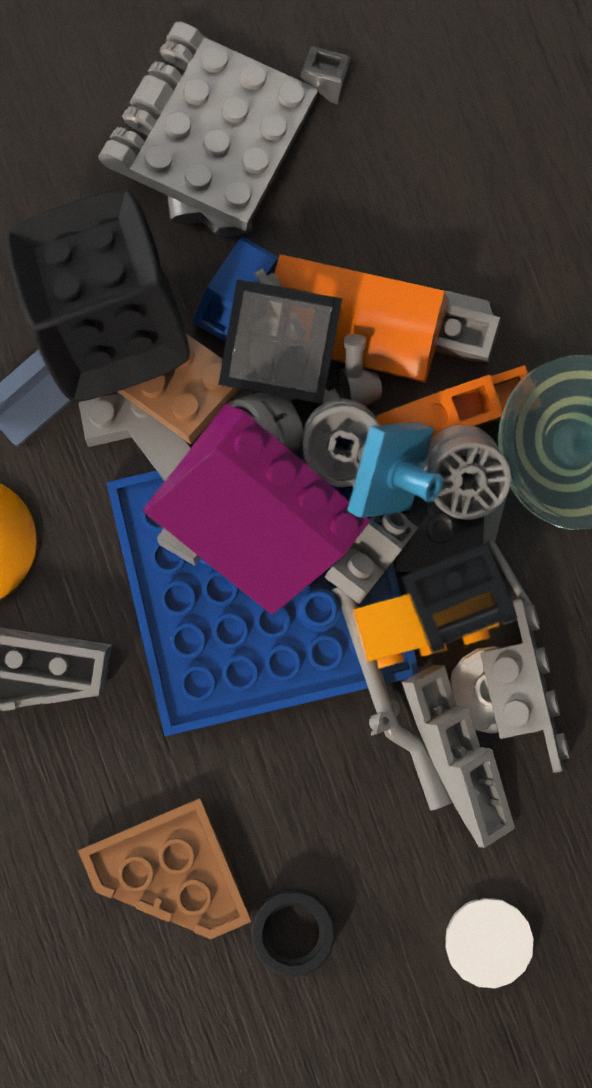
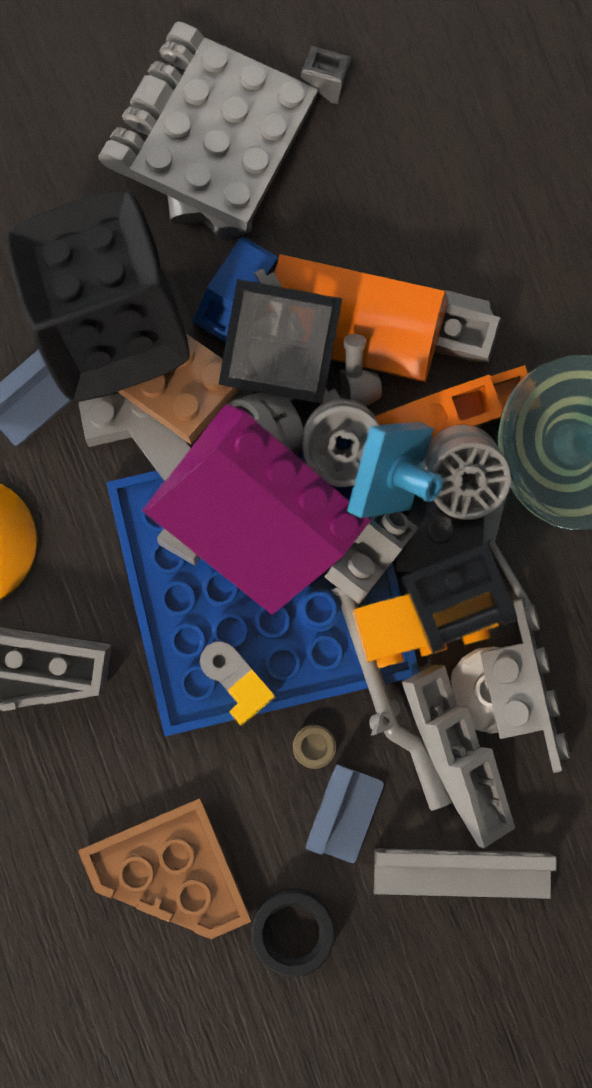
(227, 666): none -> leg
(314, 746): none -> dark tan tile
(344, 814): none -> sand blue panel
(463, 873): none -> light grey fence
(489, 942): white tile -> none

